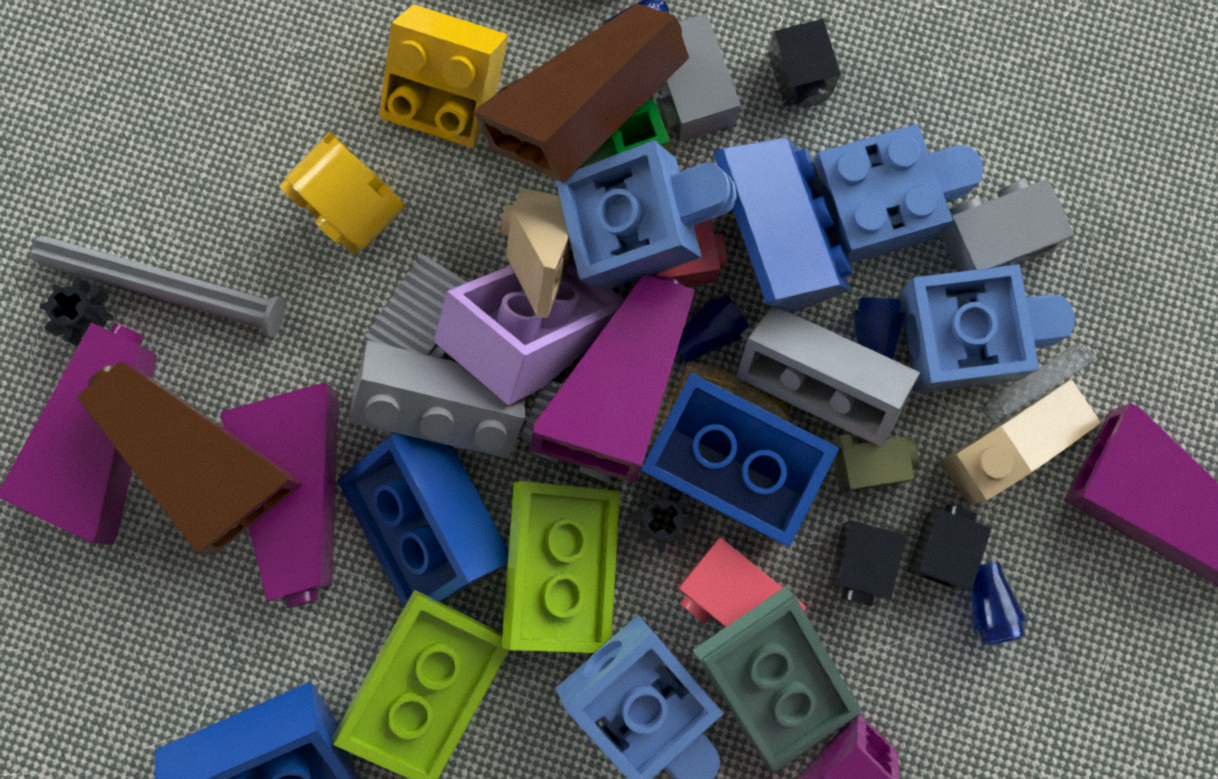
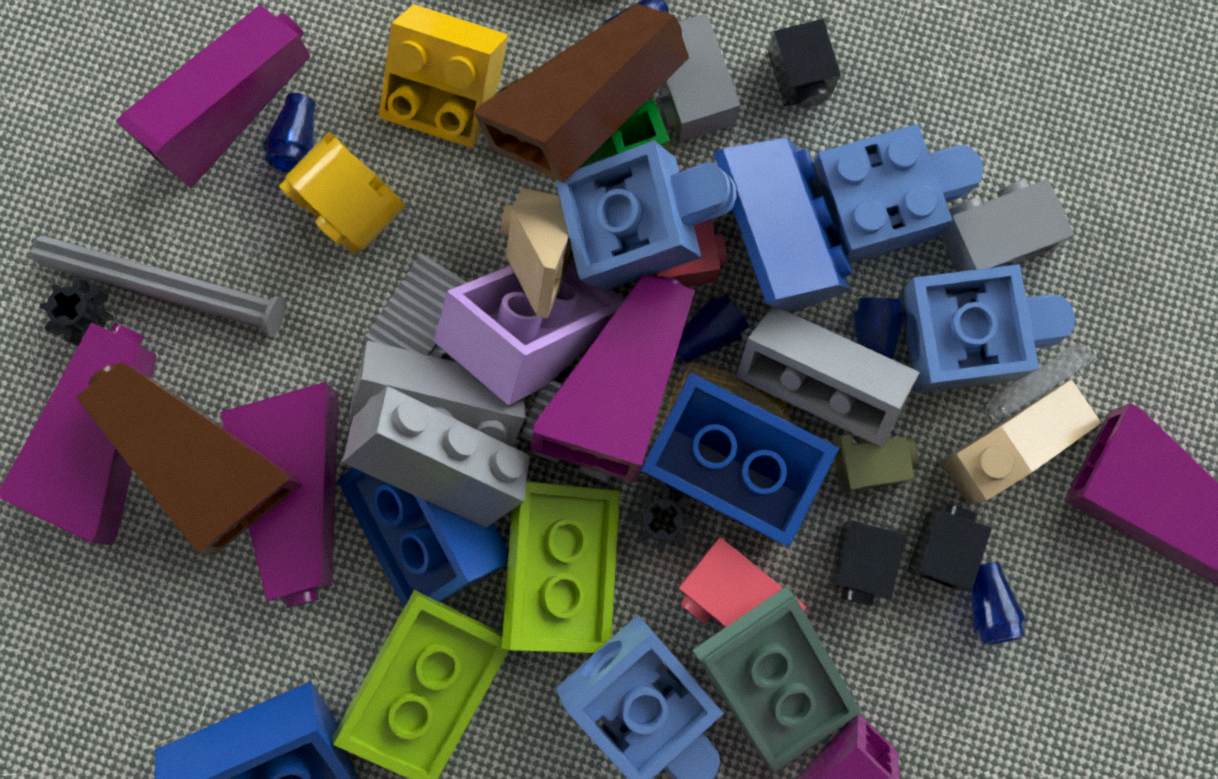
(216, 94): none -> magenta slope
(291, 133): none -> clear blue cone
(436, 458): none -> light grey brick

